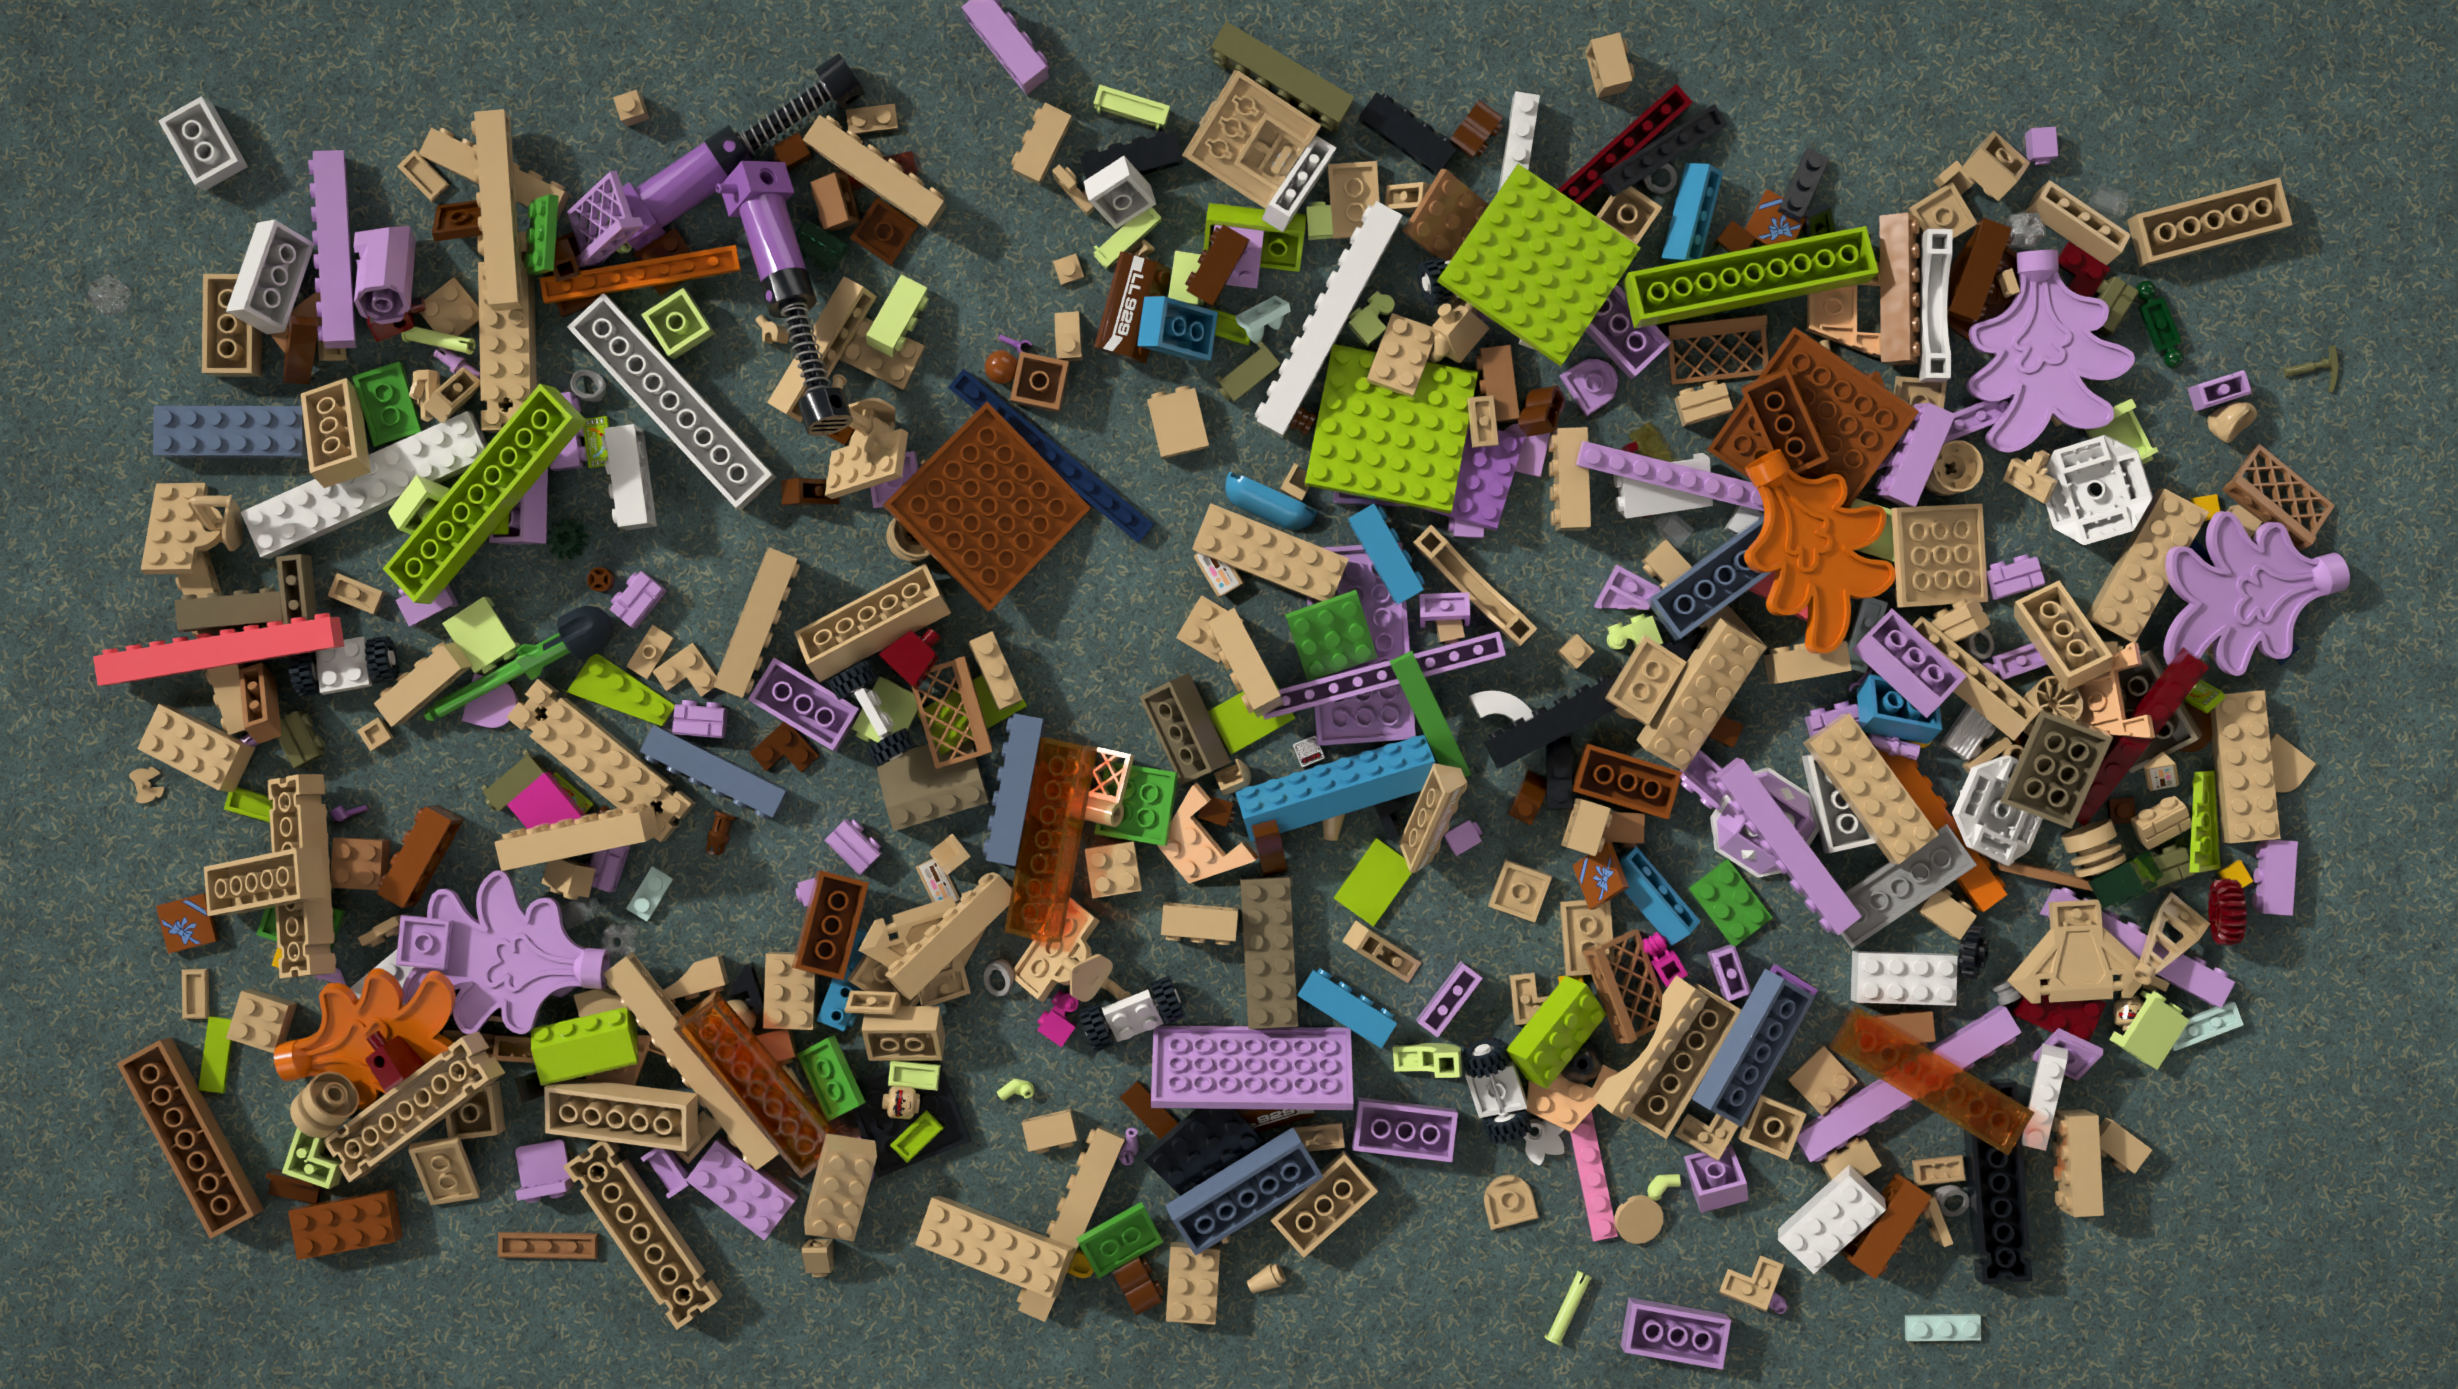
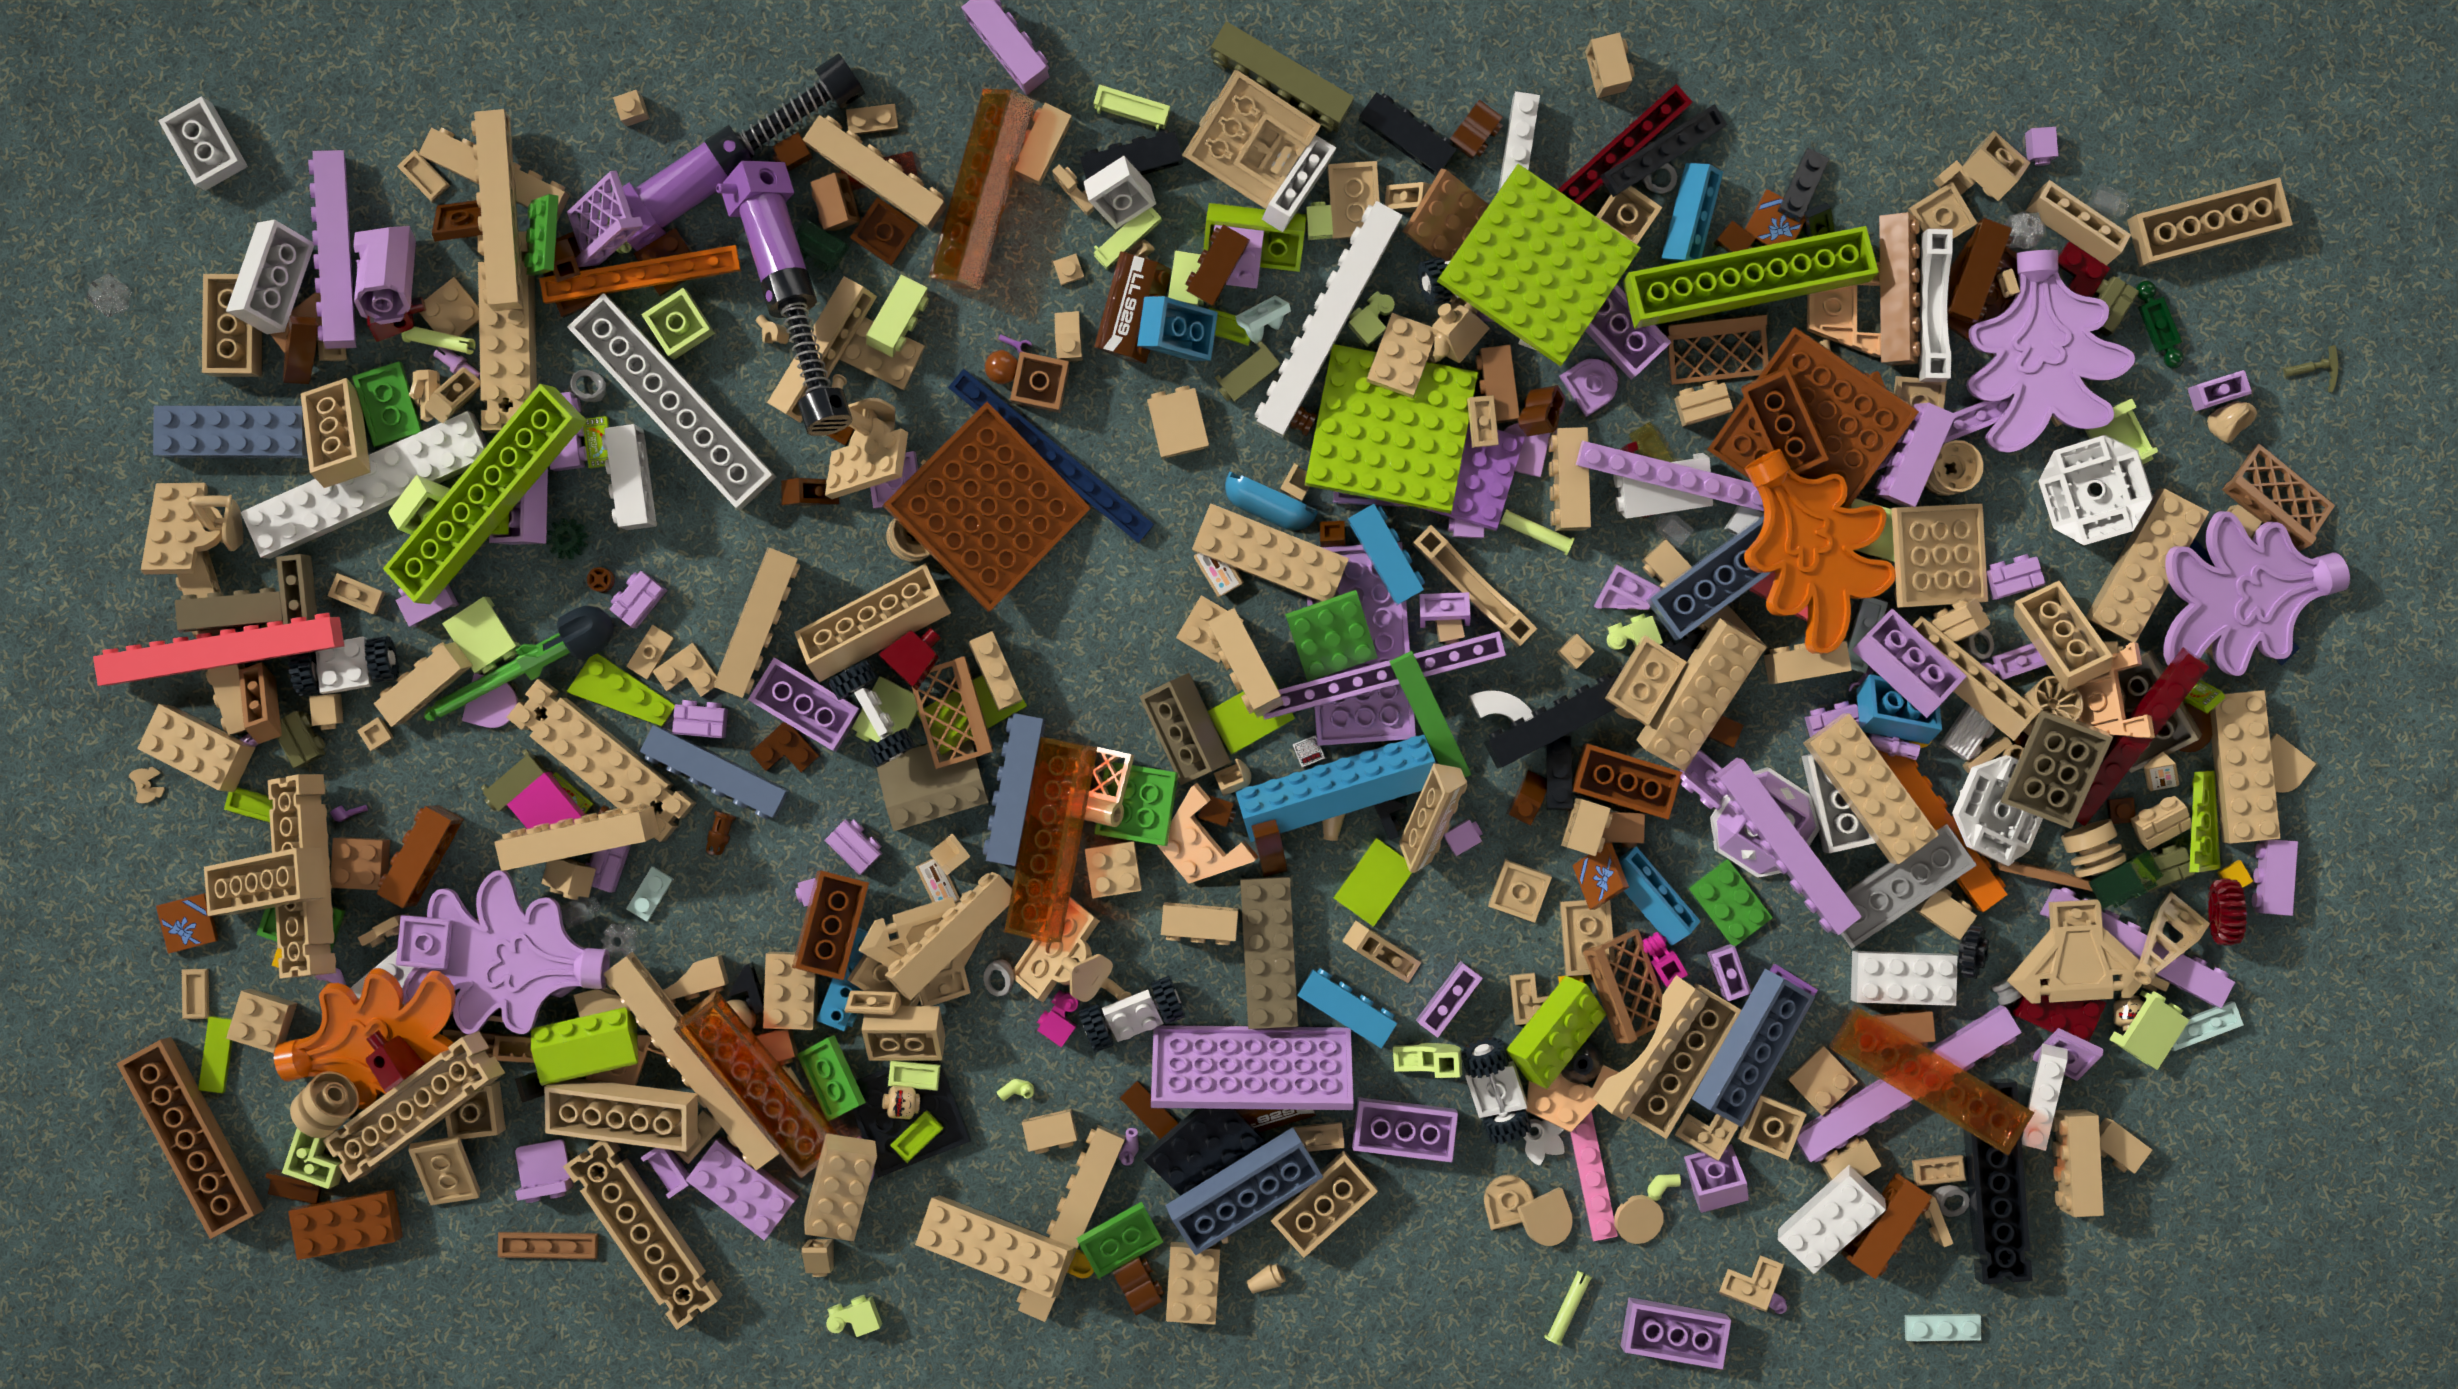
(326, 710): none -> tan brick
(861, 1314): none -> yellowish green brick
(981, 188): none -> clear orange brick
(1332, 533): none -> reddish brown plate
(1537, 531): none -> yellowish green pin
(1547, 1218): none -> tan tile
(2032, 476): tan hinge -> none
(2208, 503): yellow tile -> none

